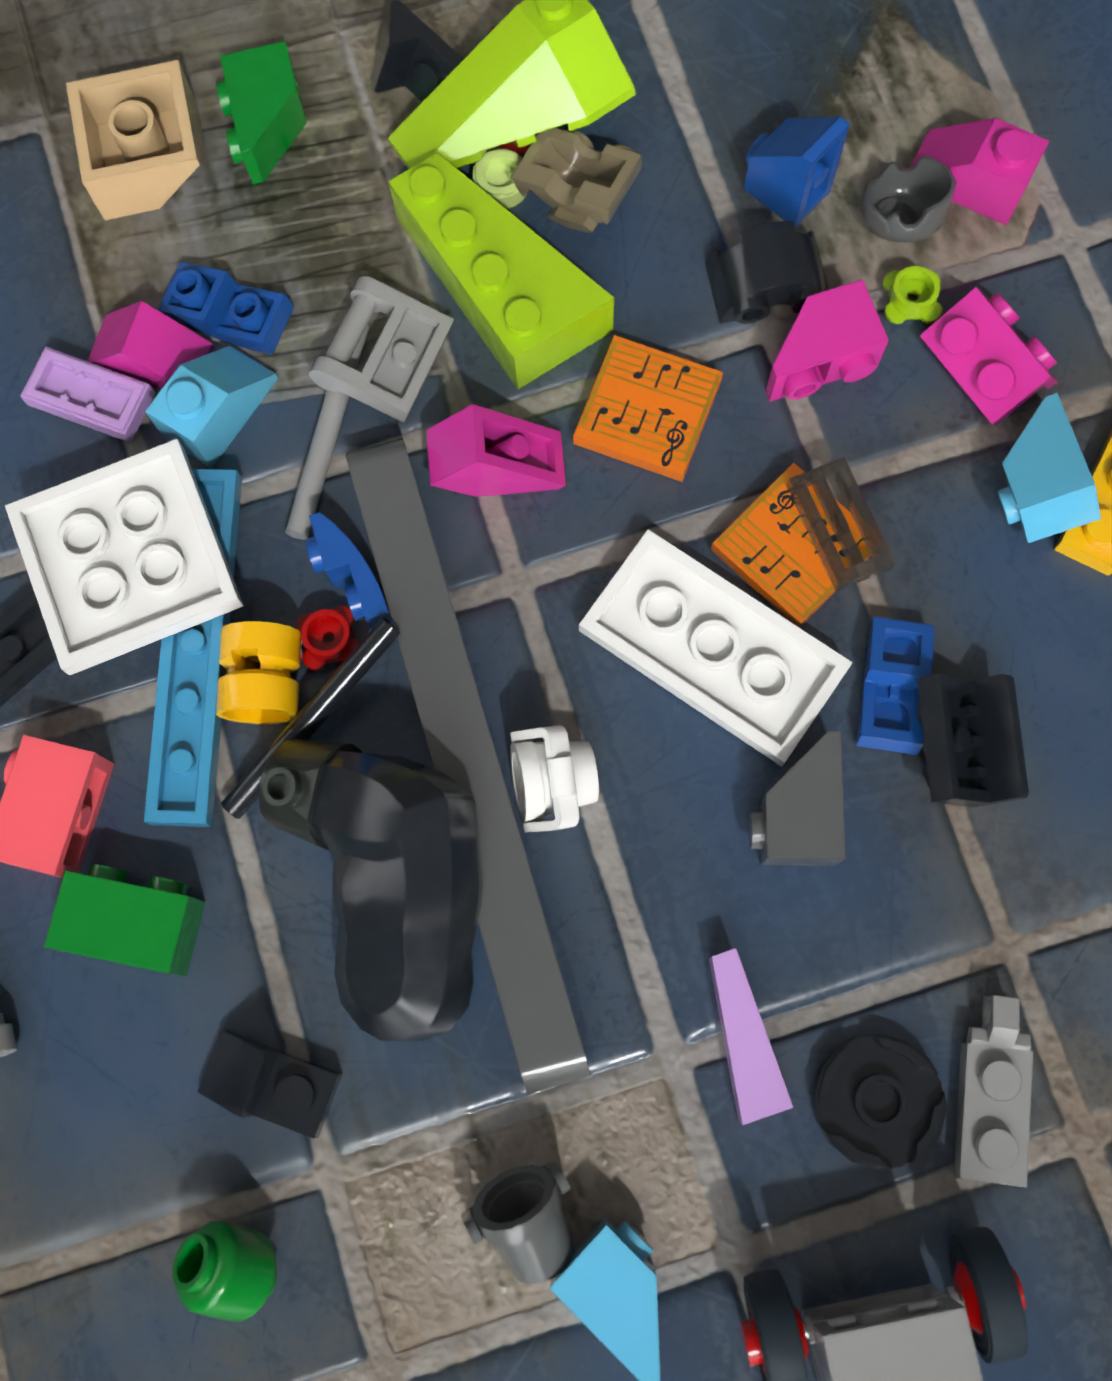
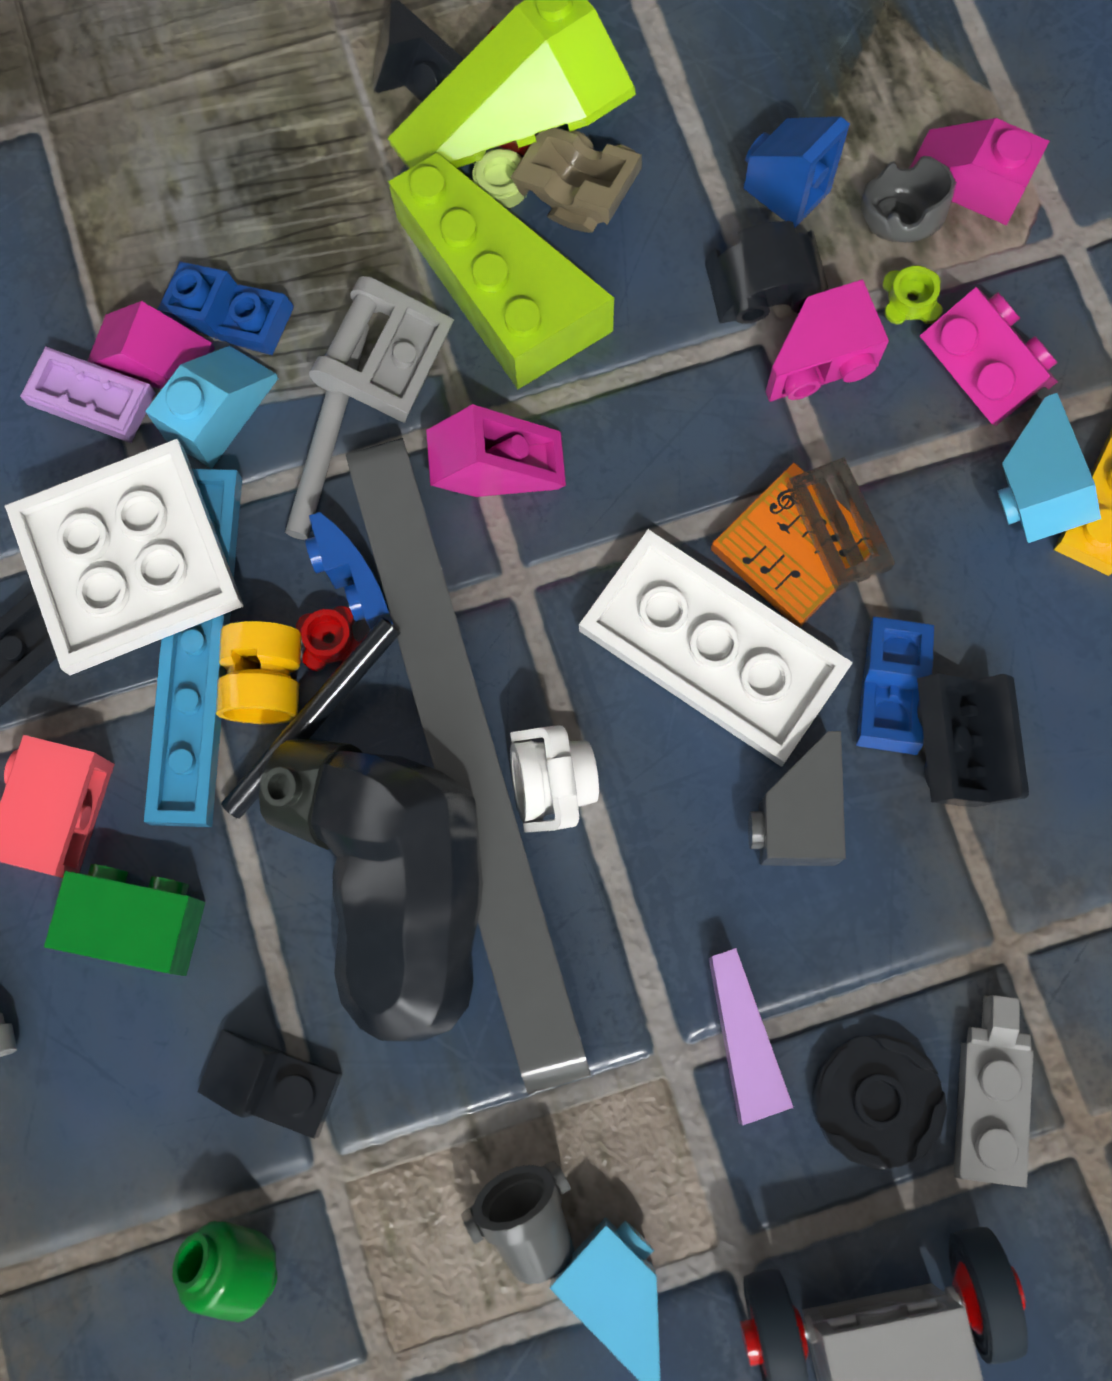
(135, 136): tan slope -> none
(264, 104): green slope -> none
(648, 408): orange tile -> none

